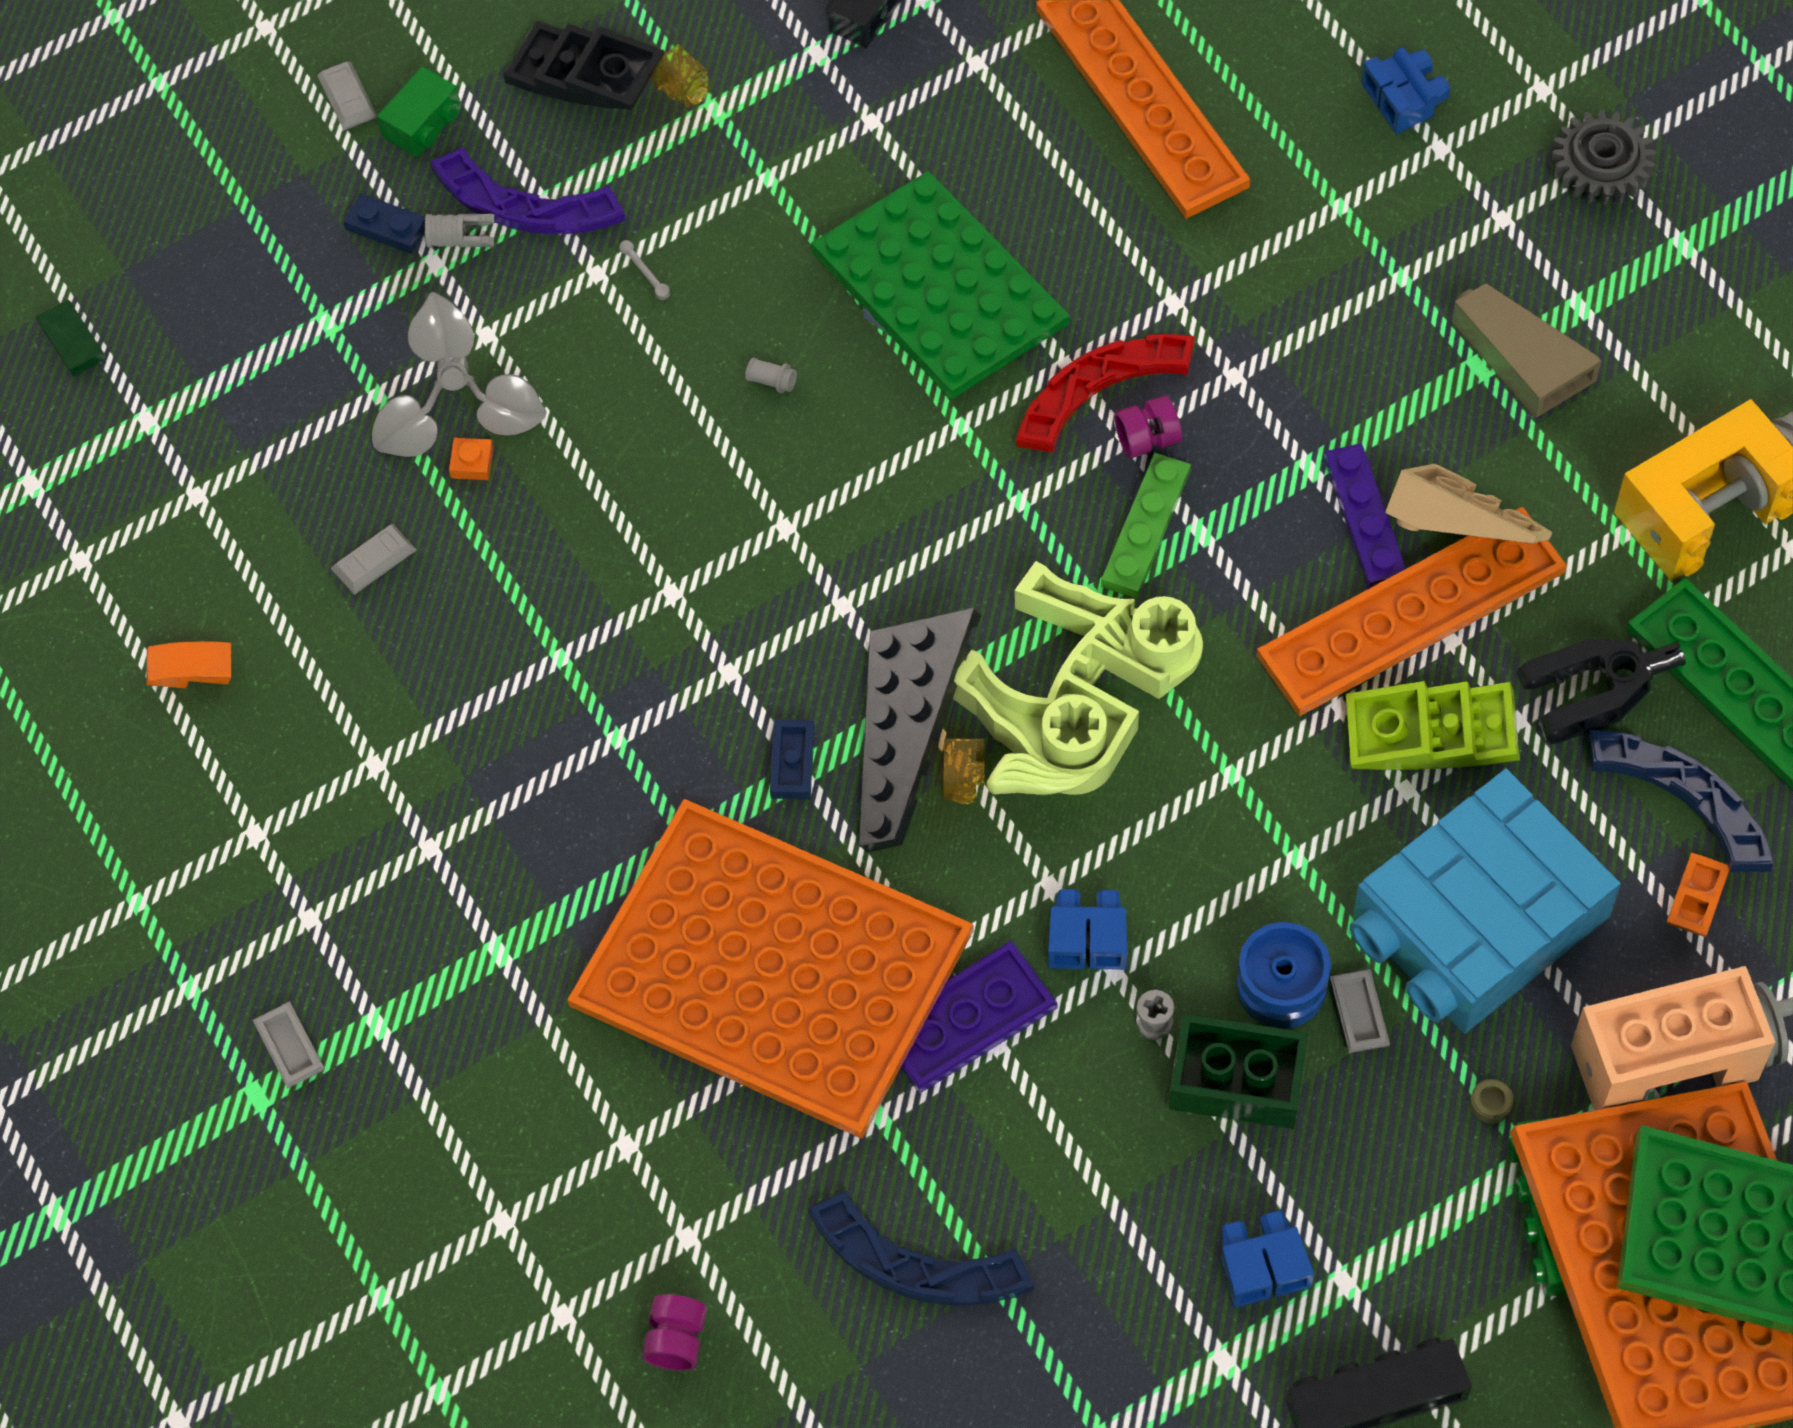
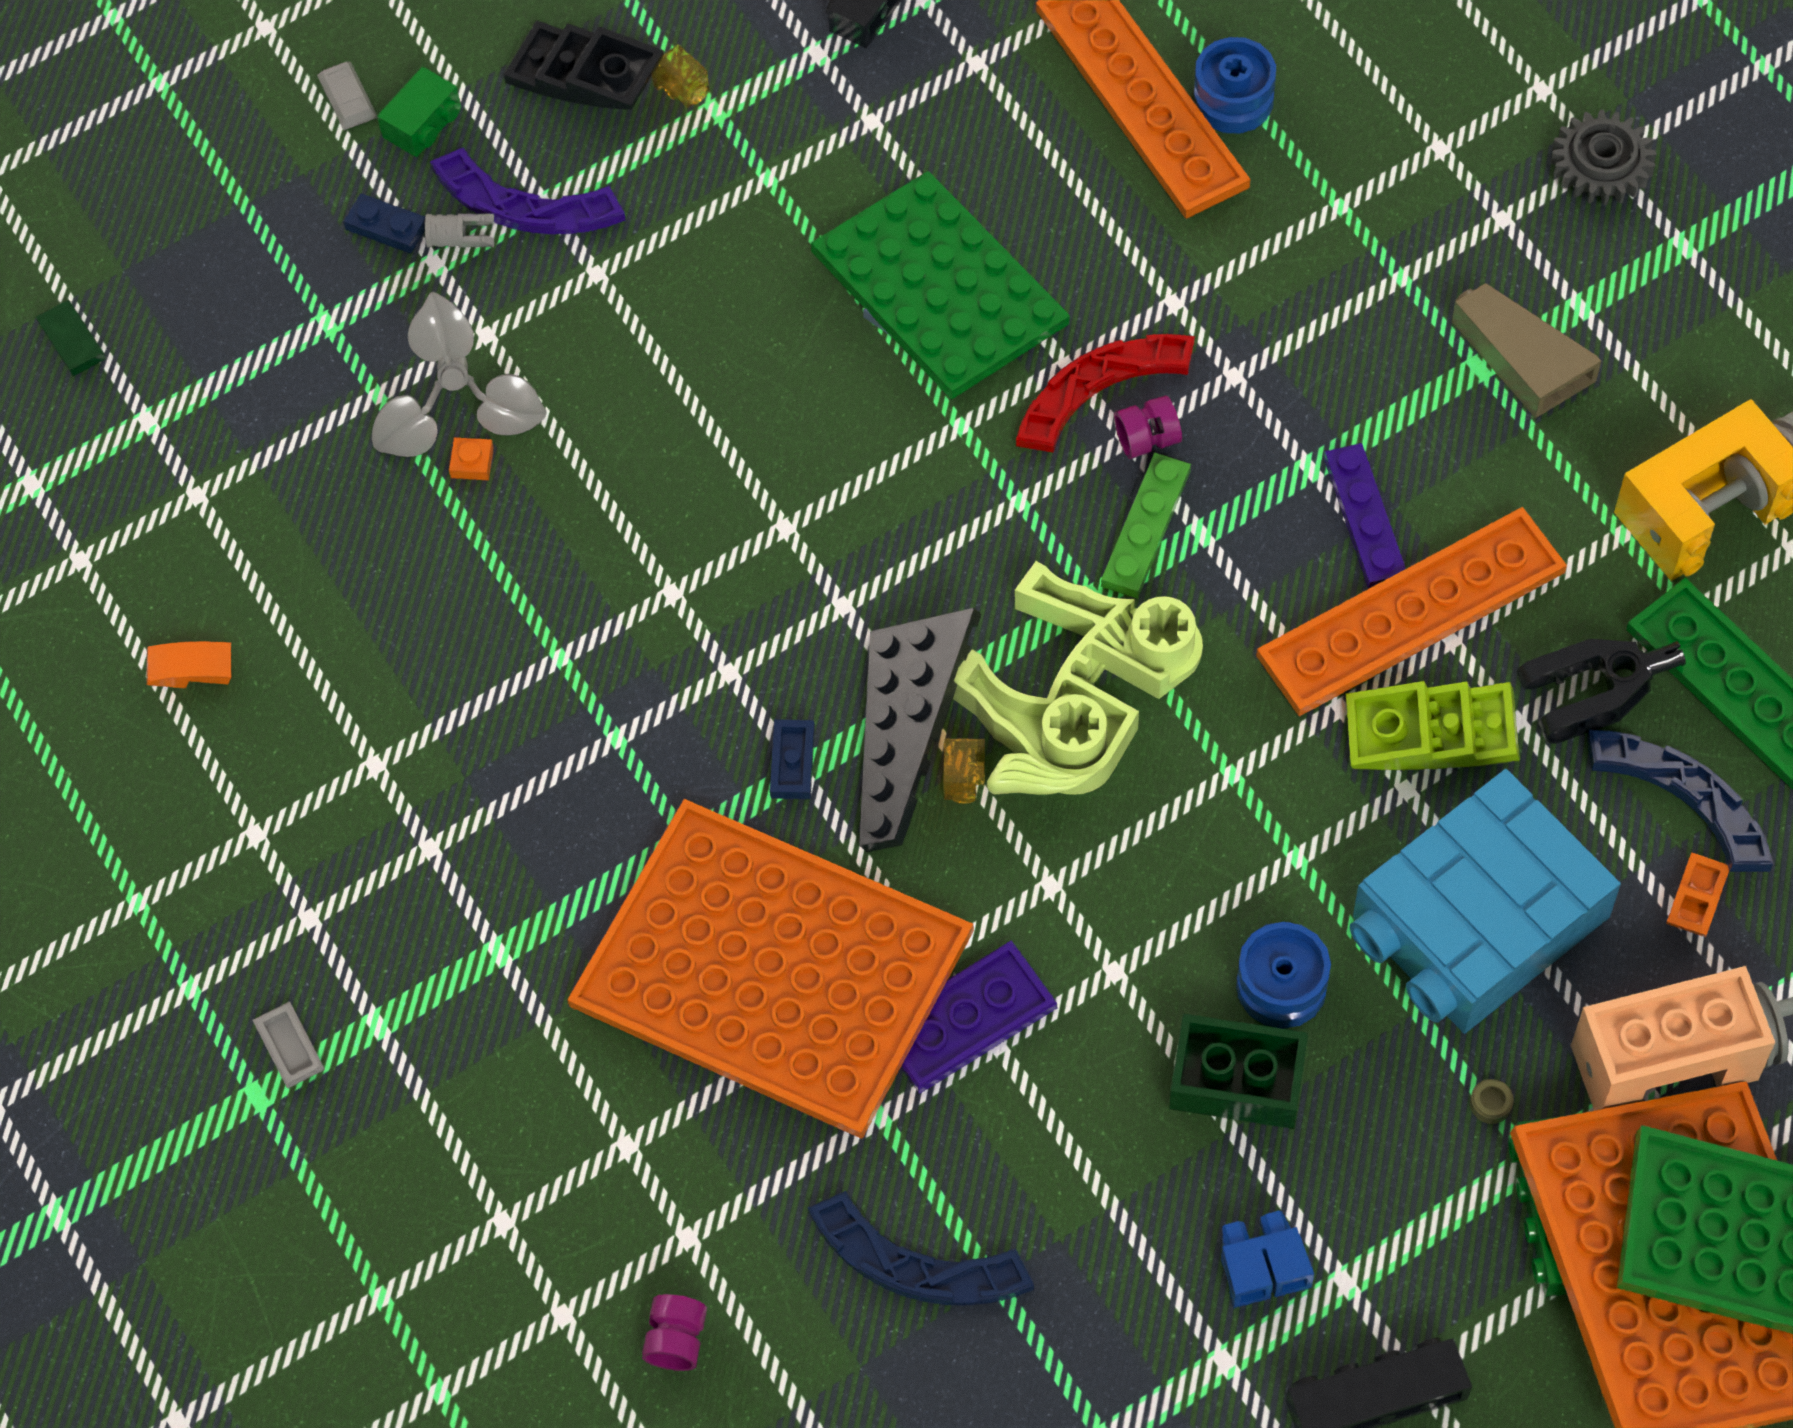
(373, 559): light grey tile -> none
(662, 291): light grey hinge -> none
(772, 375): light grey pin -> none
(1106, 930): blue hips -> none
(1147, 1006): light grey bush -> none
(1235, 84): none -> blue wheel
(1359, 1011): light grey tile -> none
(1401, 88): blue hips -> none
(1446, 502): tan wedge -> none

